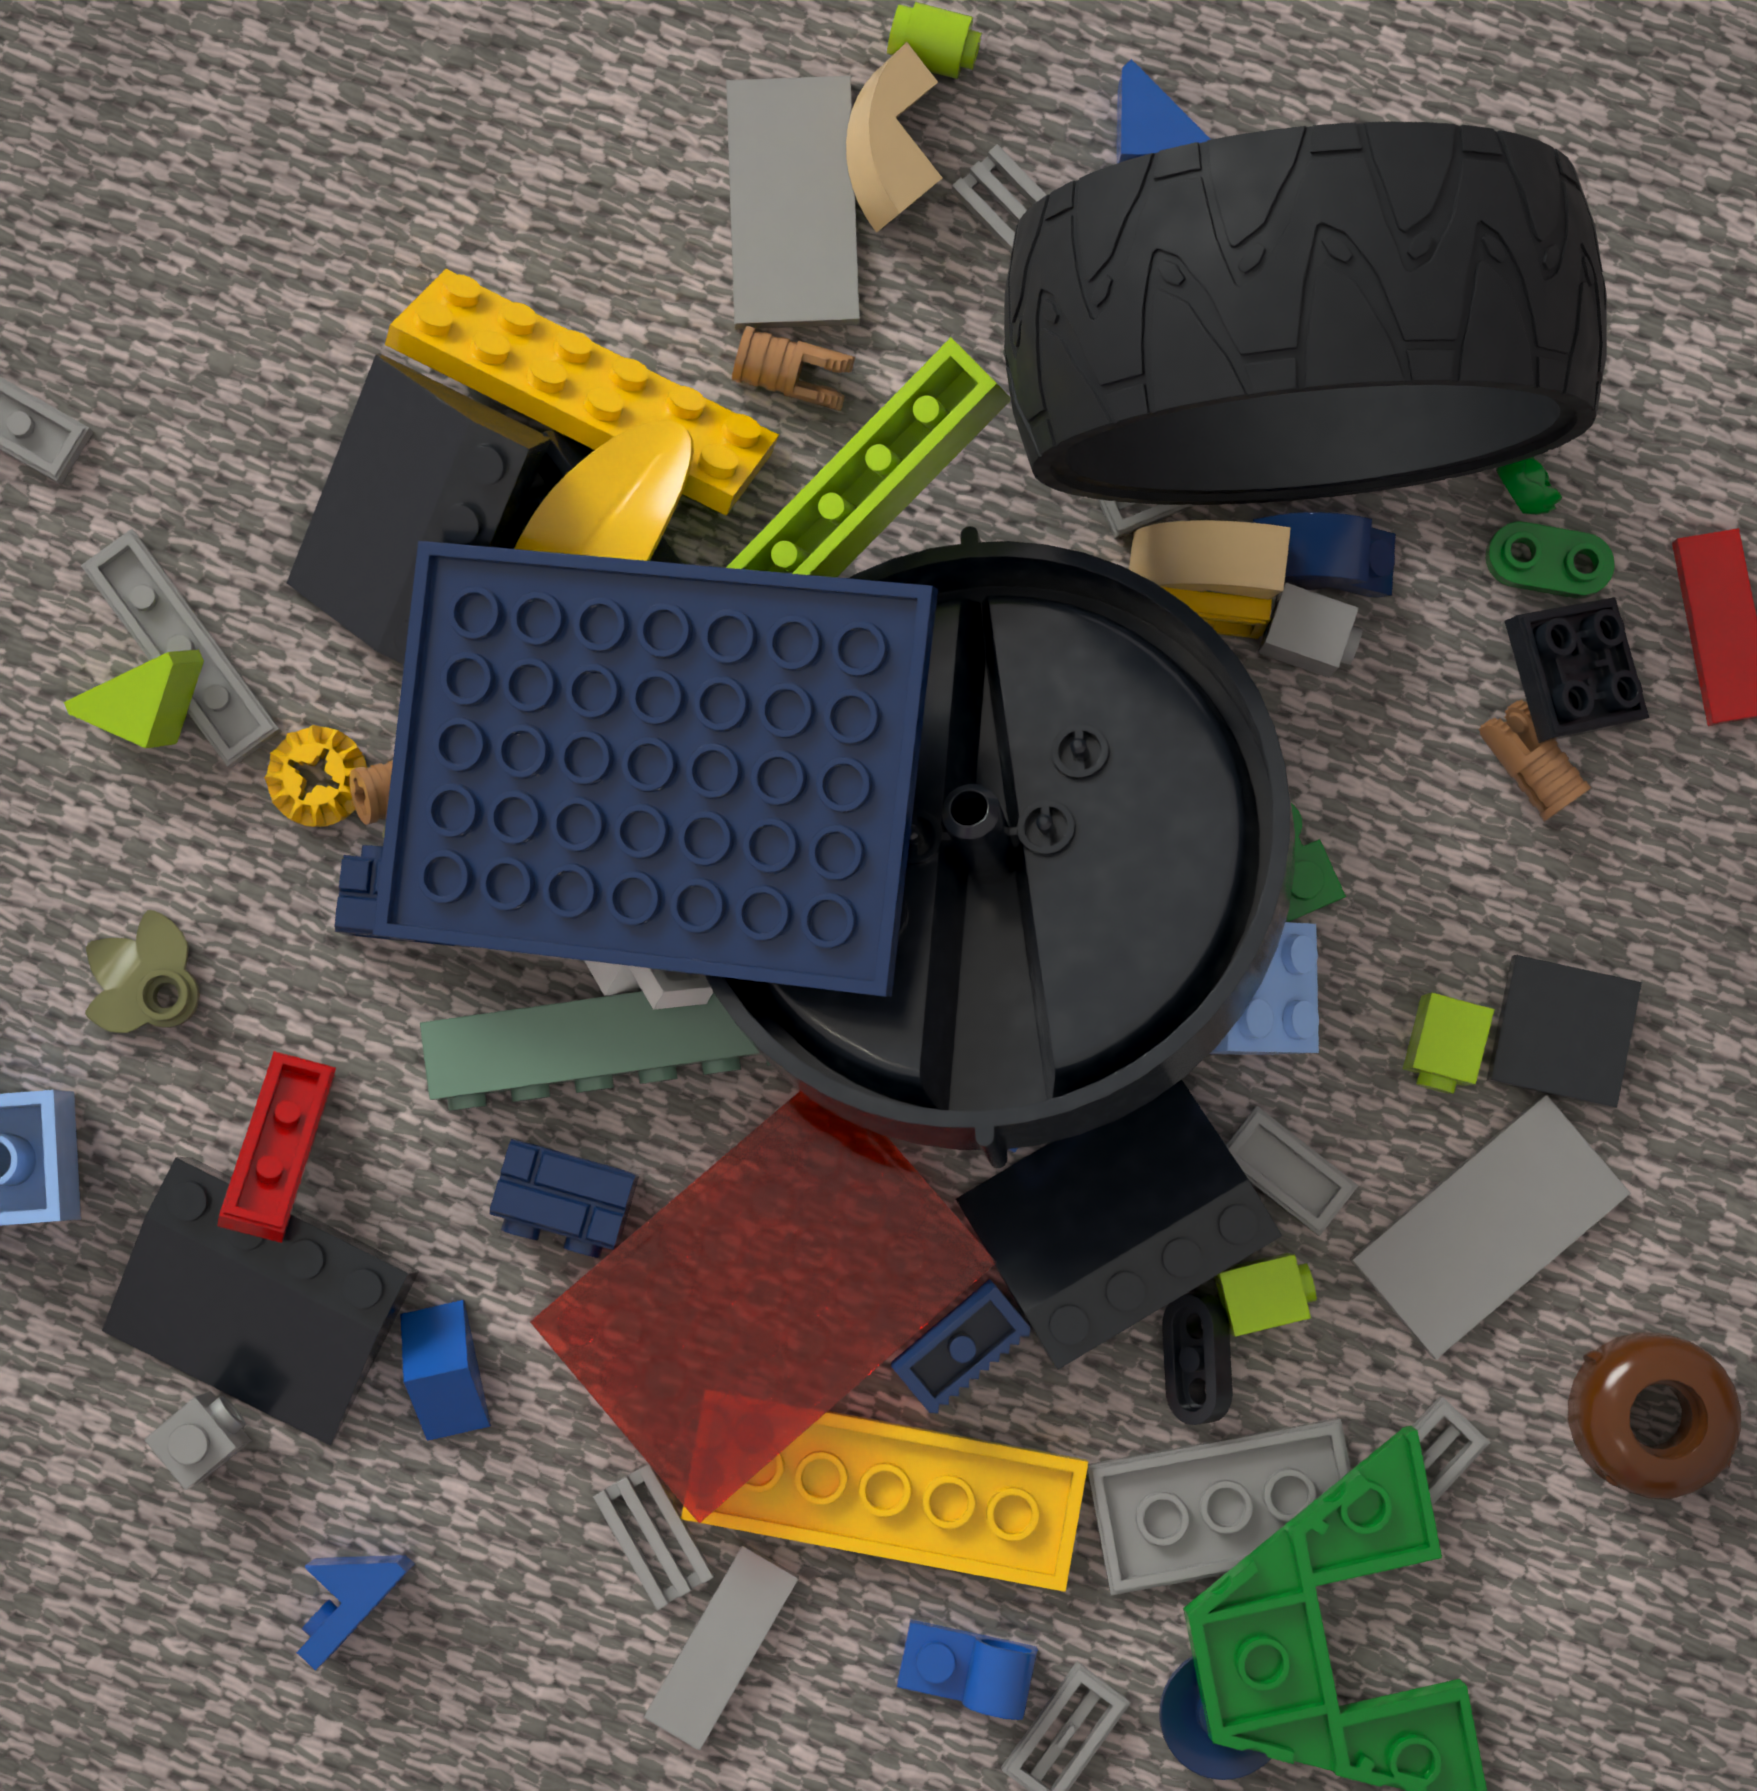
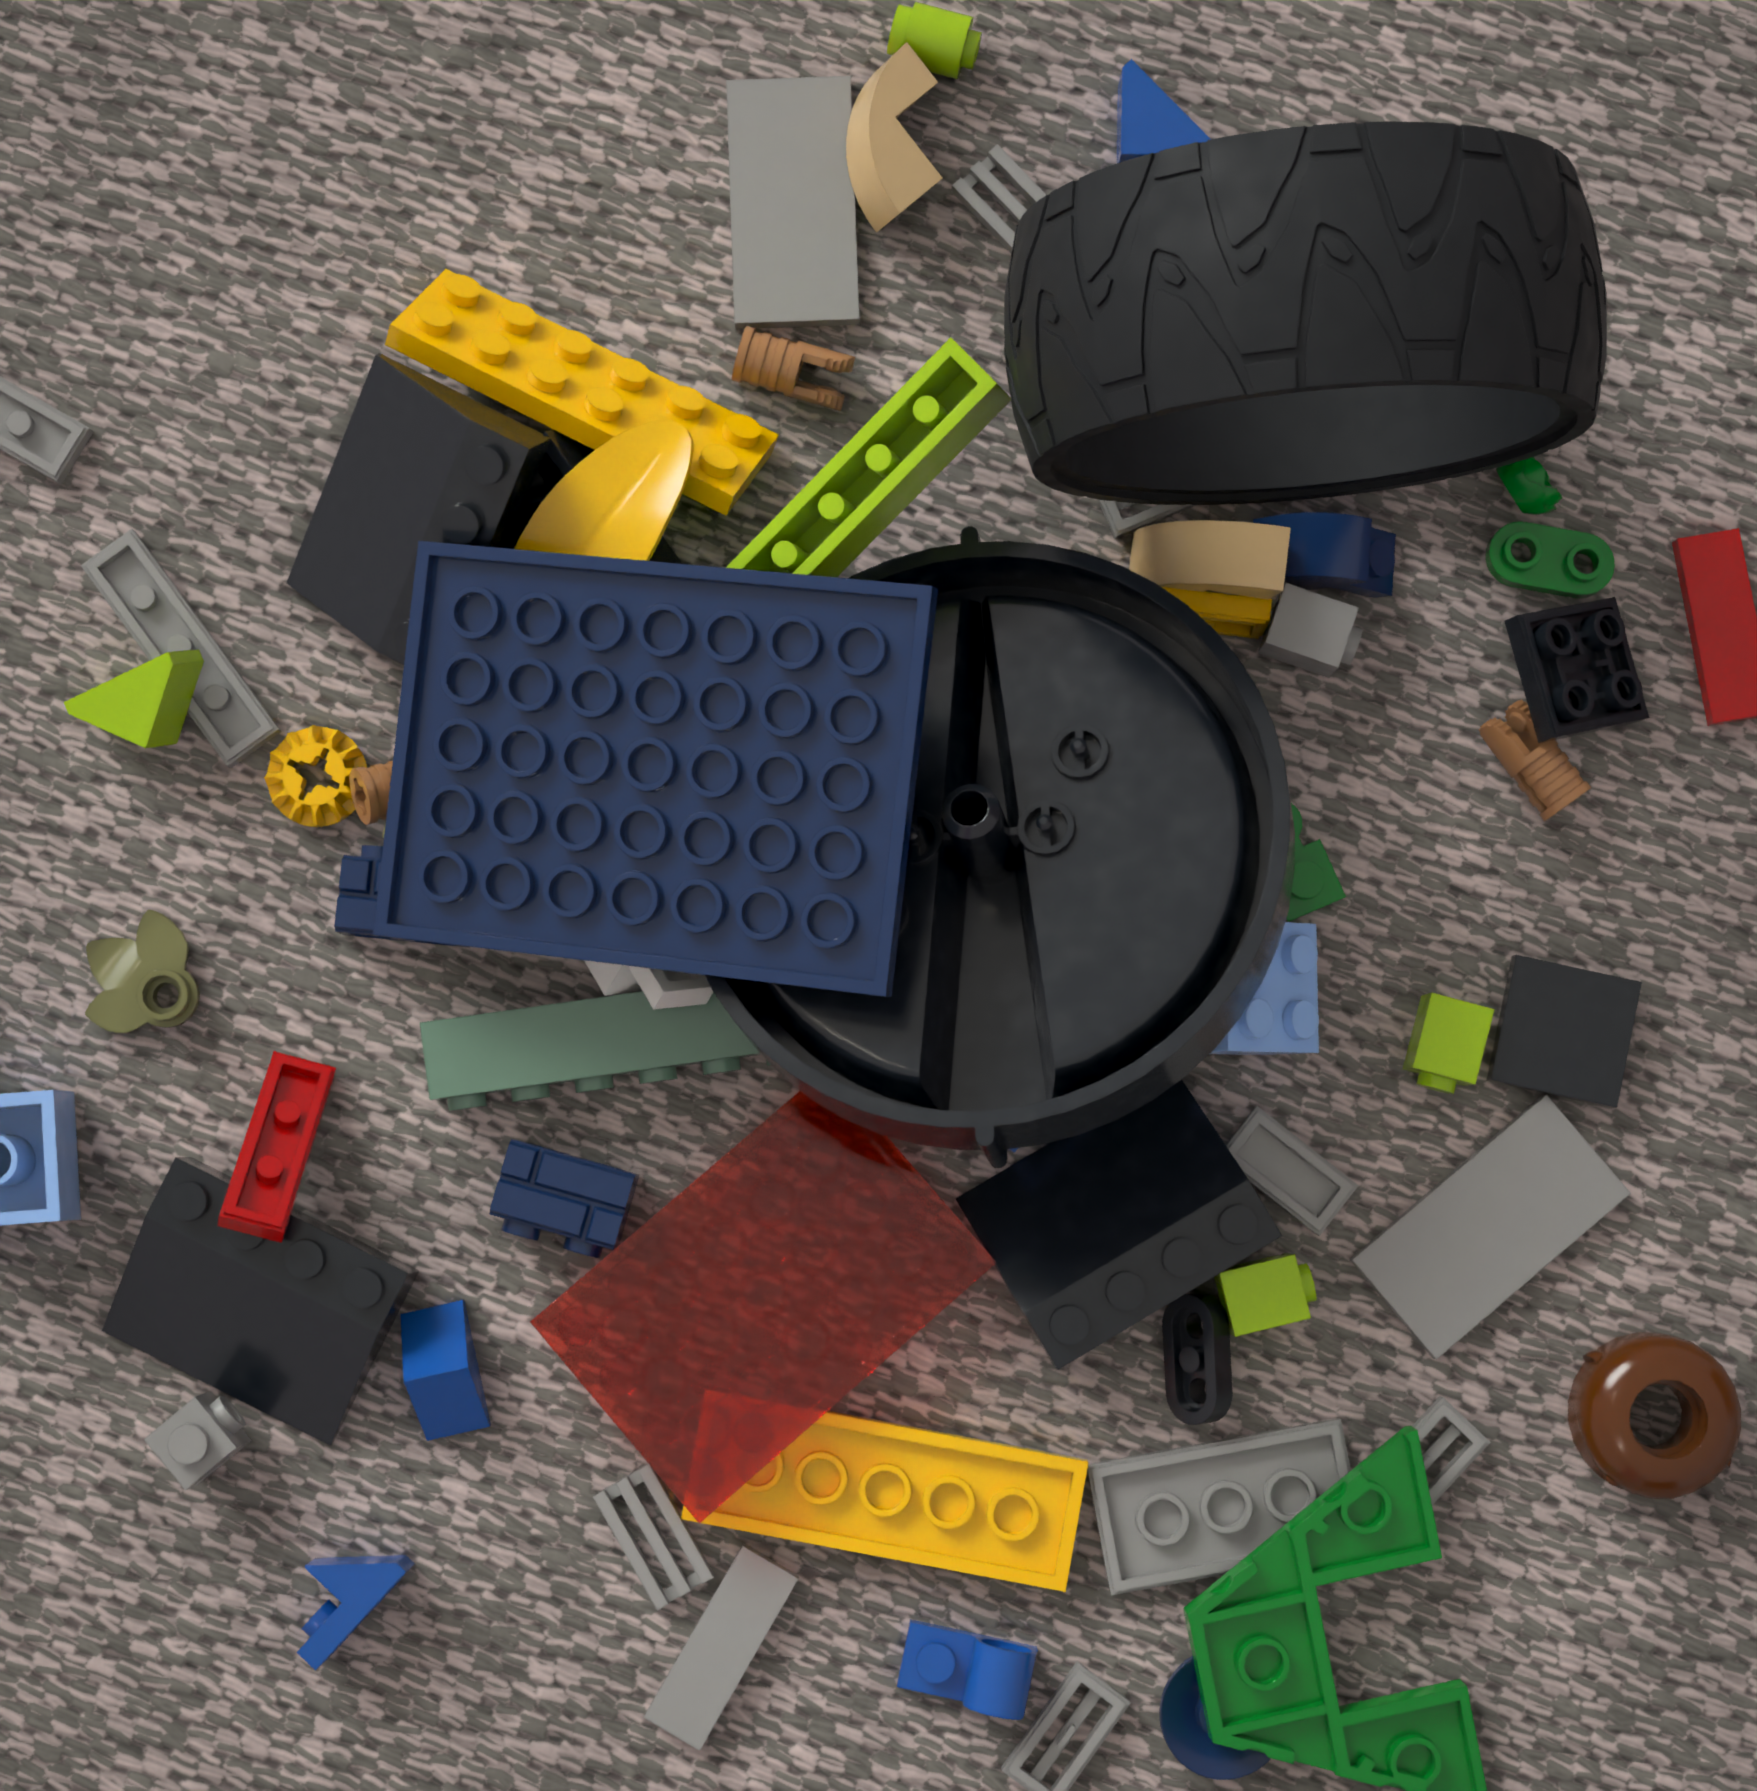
(960, 1346): dark blue brick -> none

